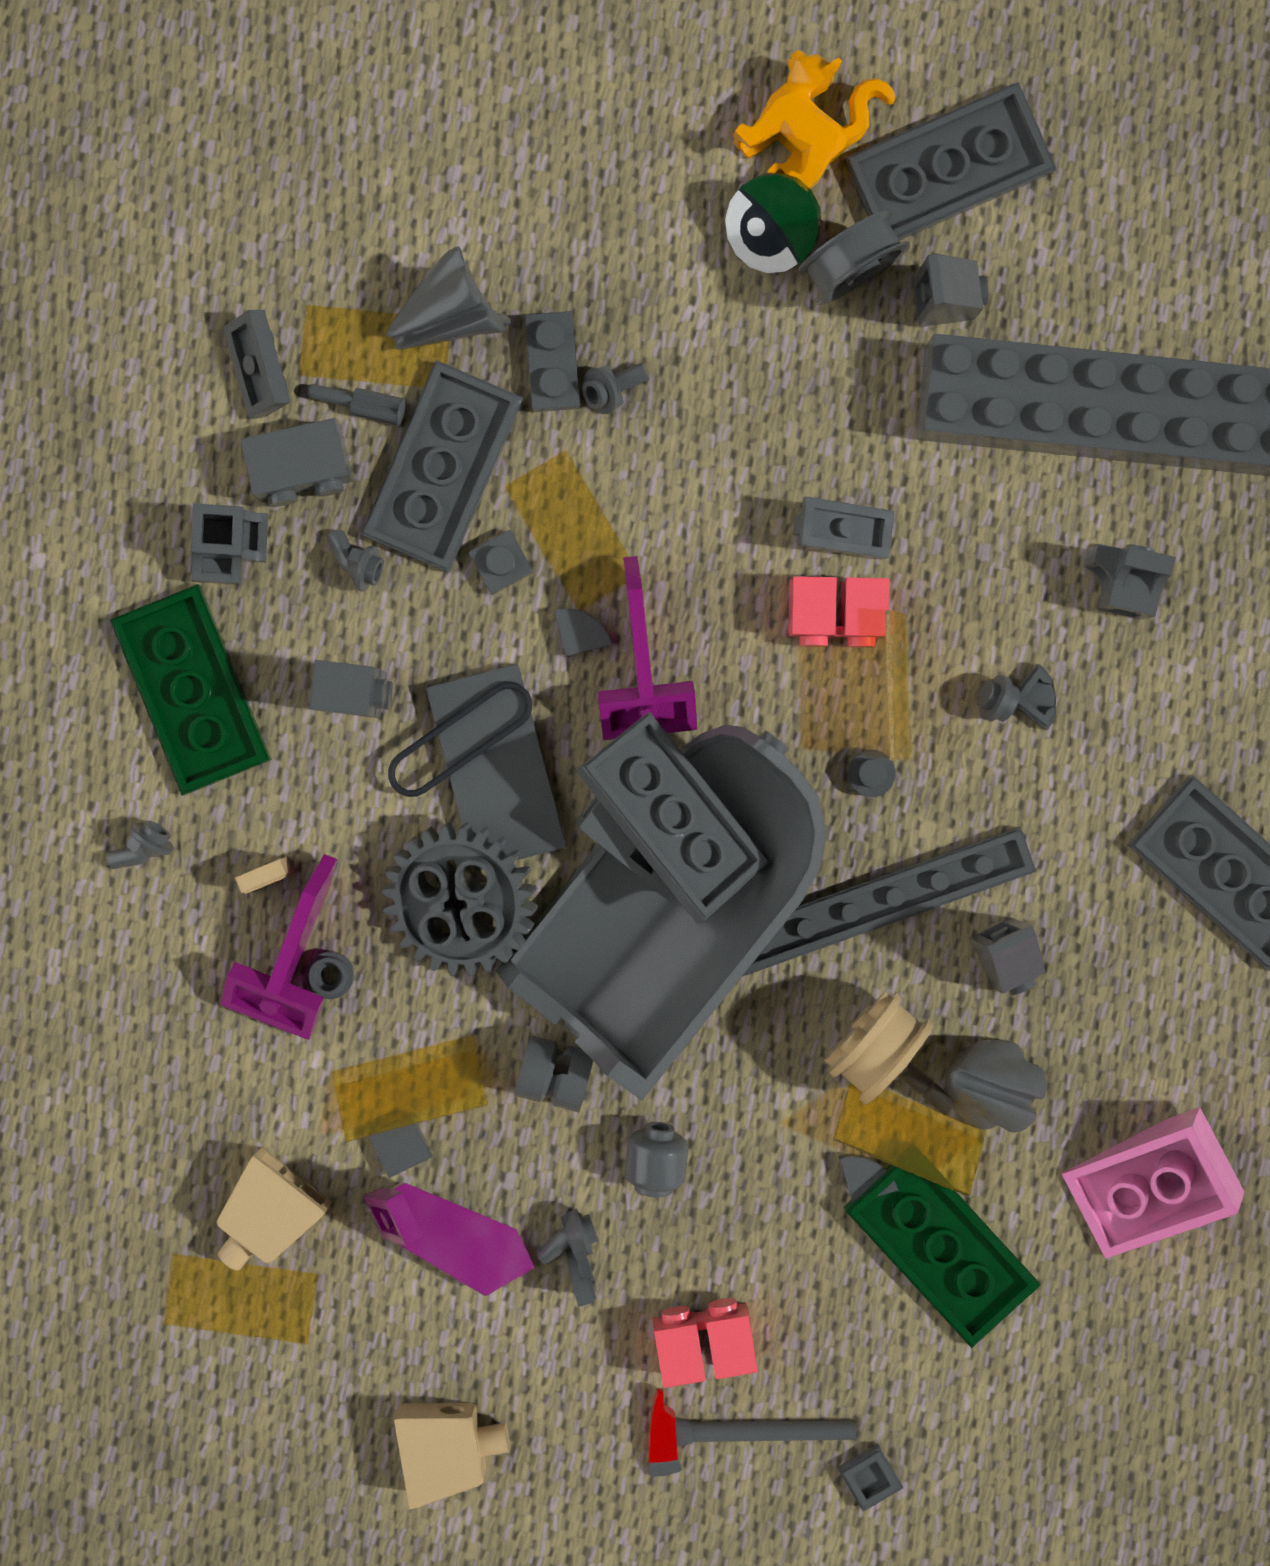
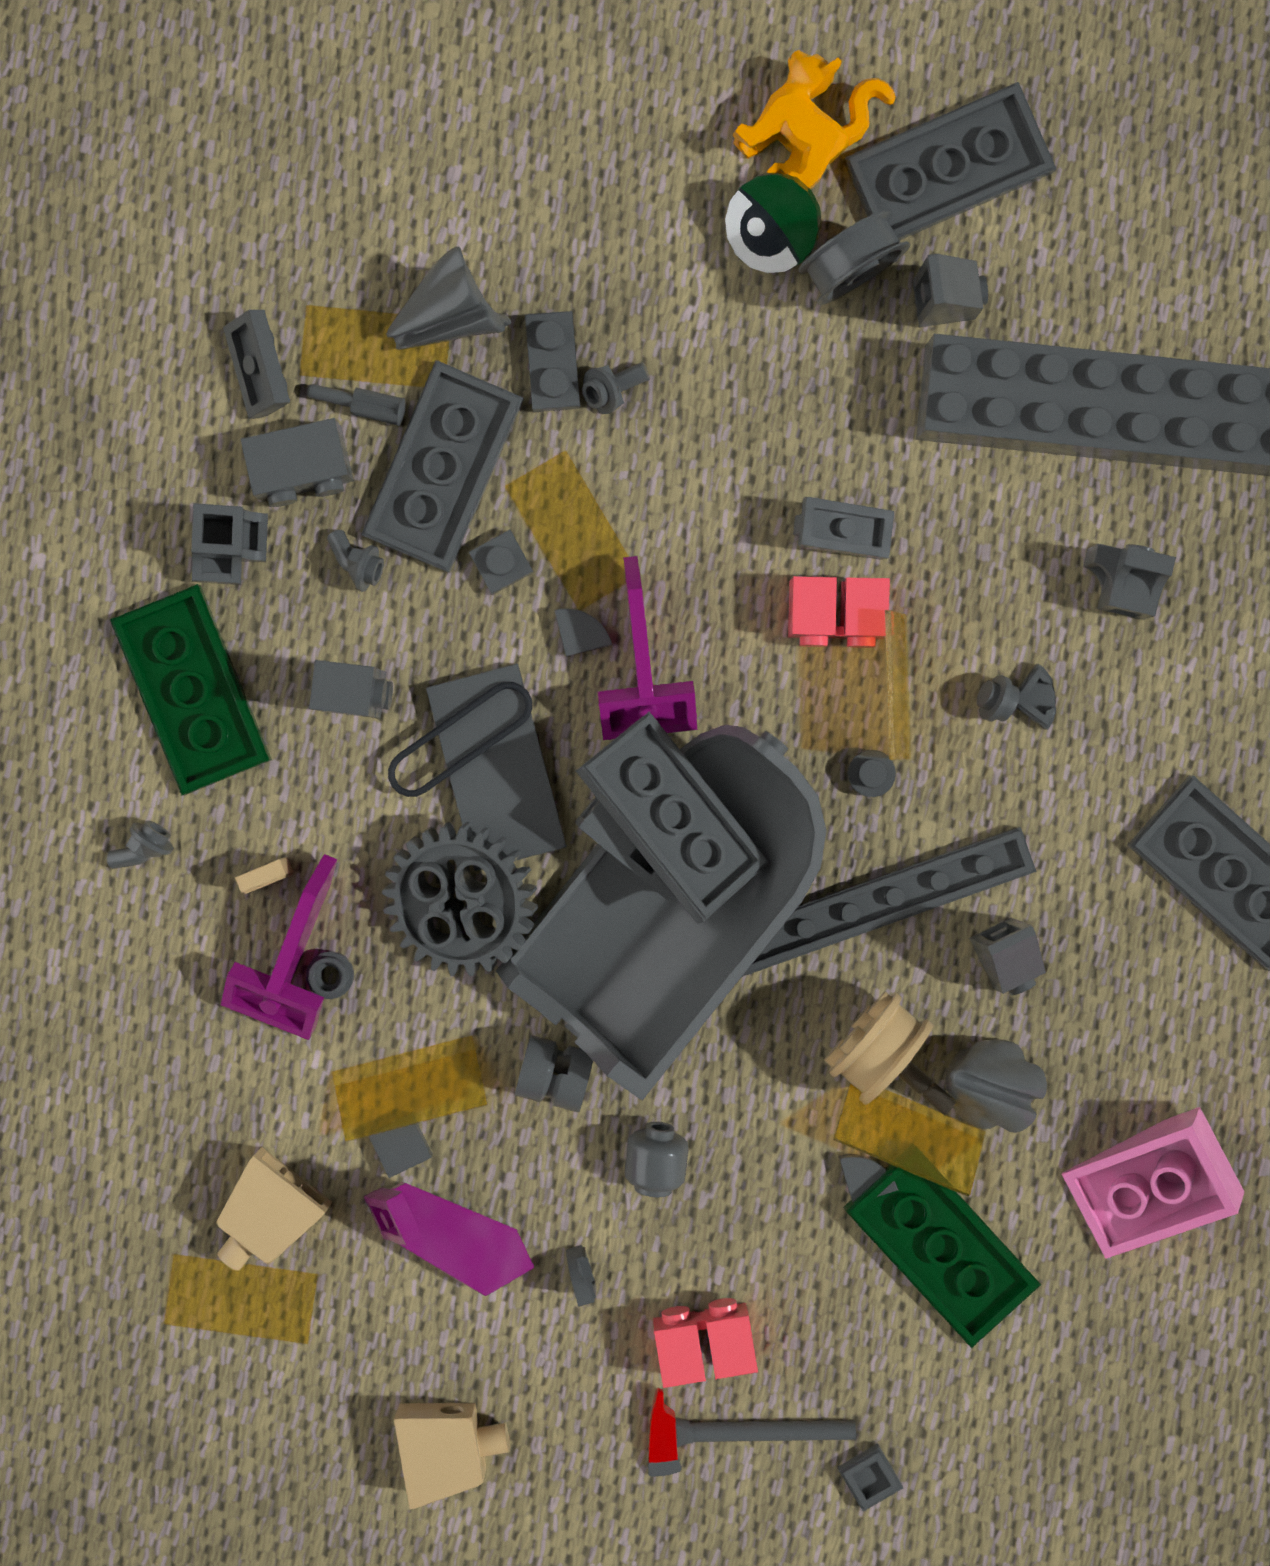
(577, 1234): dark grey plate -> none

